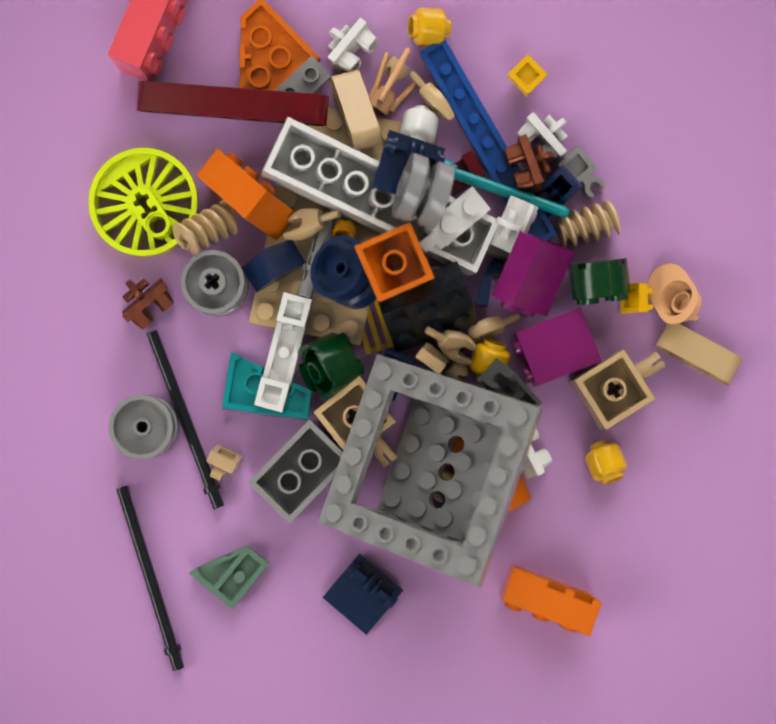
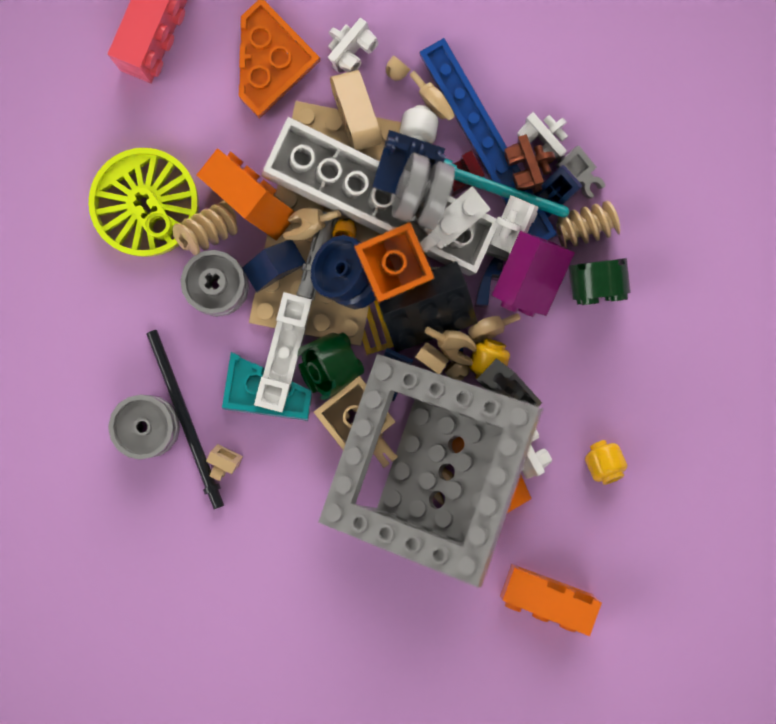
(136, 310): copper hips -> none
(172, 648): black bar -> none
(231, 574): sand green wing -> none
(232, 103): dark red beam -> none
(298, 471): light grey brick -> none
(306, 78): light grey hinge -> none
(363, 594): dark blue hinge -> none
(382, 99): light nougat plant -> none
(428, 26): yellow head -> none
(527, 75): yellow tile -> none
(556, 347): magenta brick -> none
(631, 388): tan brick -> none
(637, 299): yellow tile -> none
(674, 294): light nougat piece -> none
(699, 353): tan beam -> none

